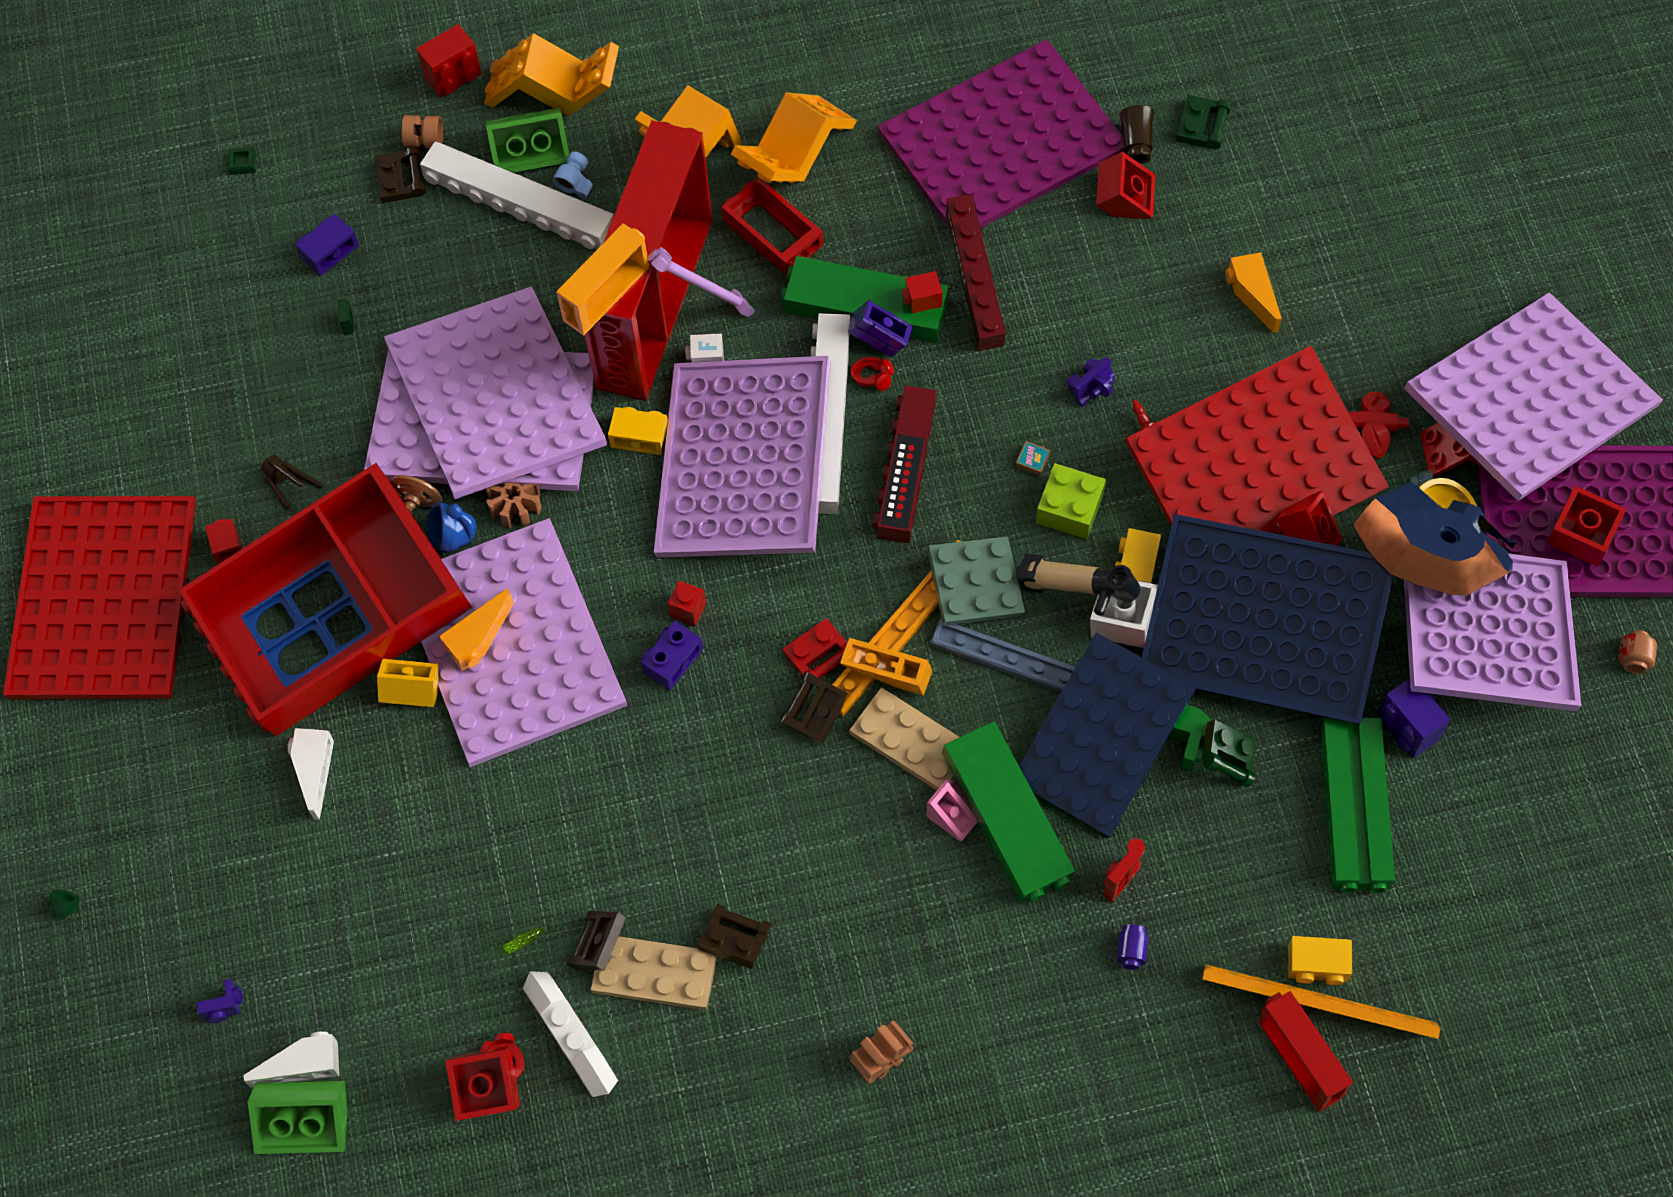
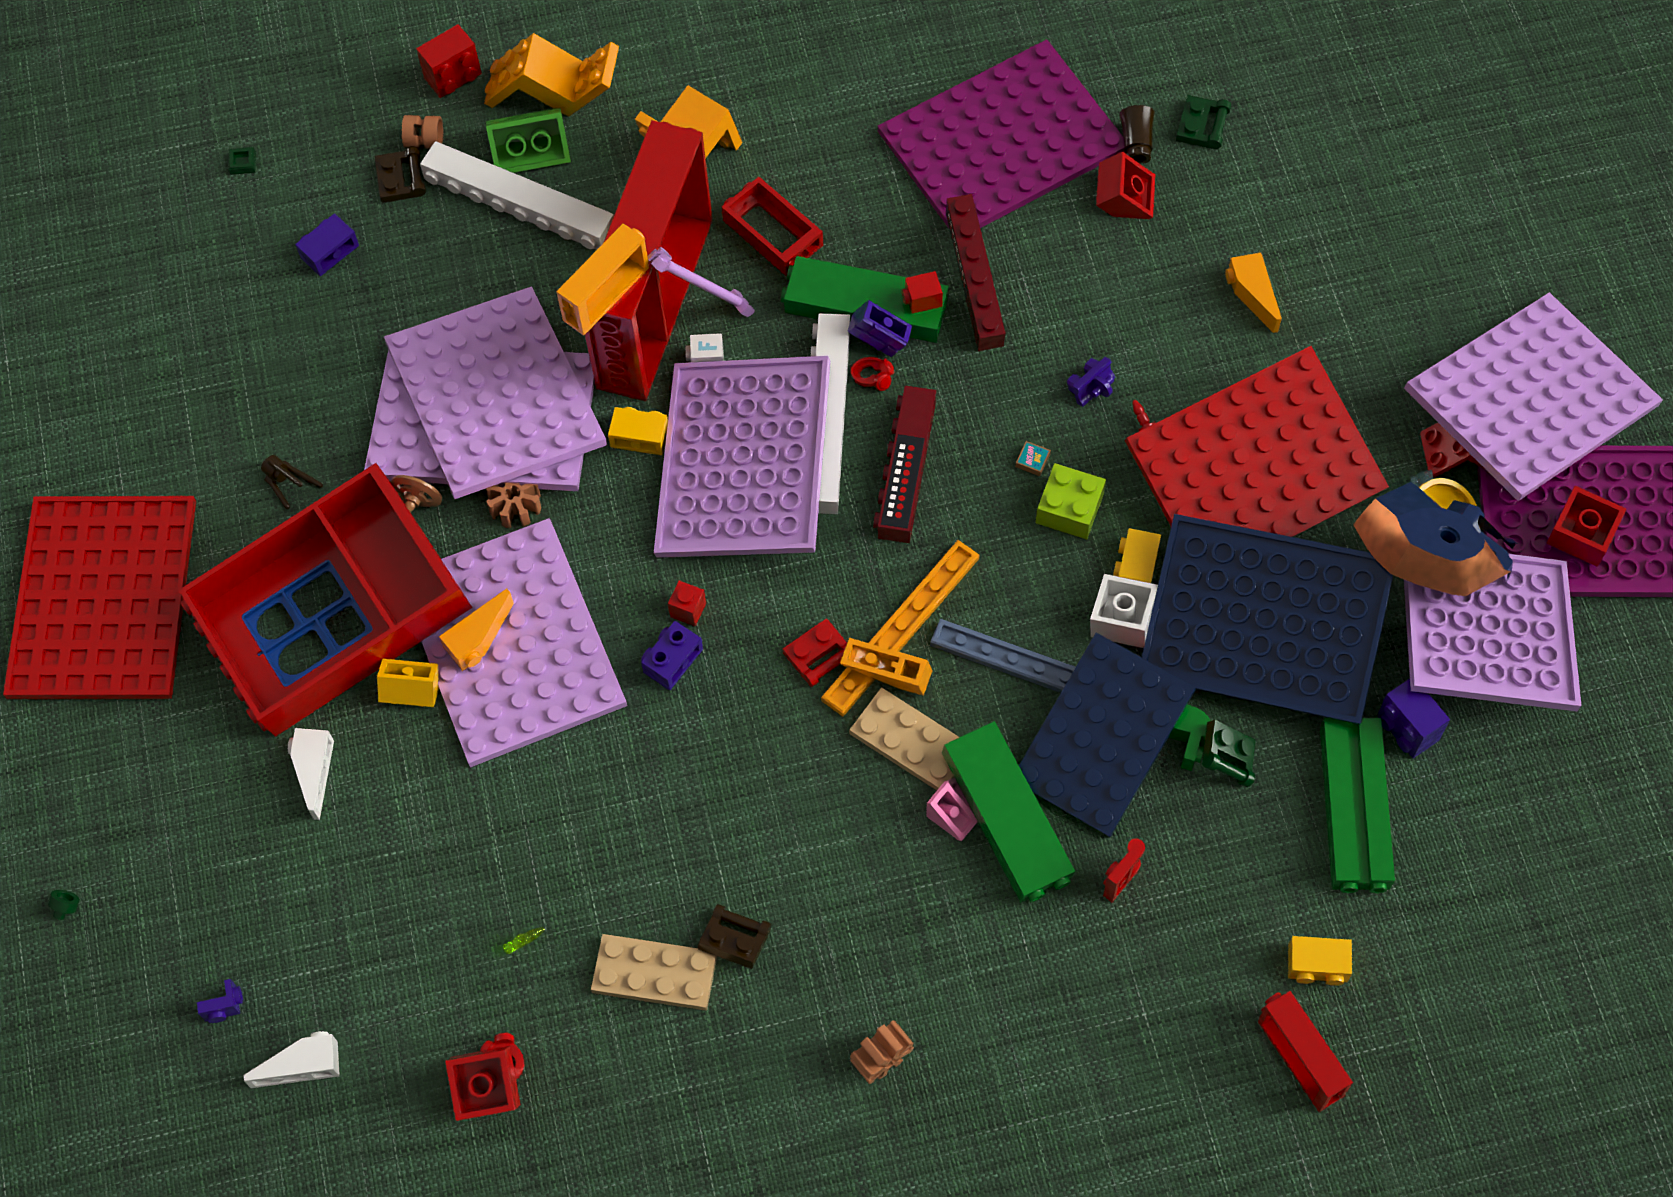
(223, 539): red brick -> none
(298, 1117): bright green slope -> none
(345, 316): dark green tile -> none
(449, 527): blue piece -> none
(569, 176): light blue piece -> none
(569, 1033): white brick -> none
(597, 941): dark brown plate -> none
(793, 138): light orange bracket -> none
(822, 711): dark brown plate -> none
(975, 581): sand green plate -> none
(1118, 582): piece -> none
(1132, 946): dark purple brick -> none
(1310, 520): red slope -> none
(1322, 1001): light orange tile -> none
(1377, 423): red plant -> none
(1637, 652): nougat head -> none

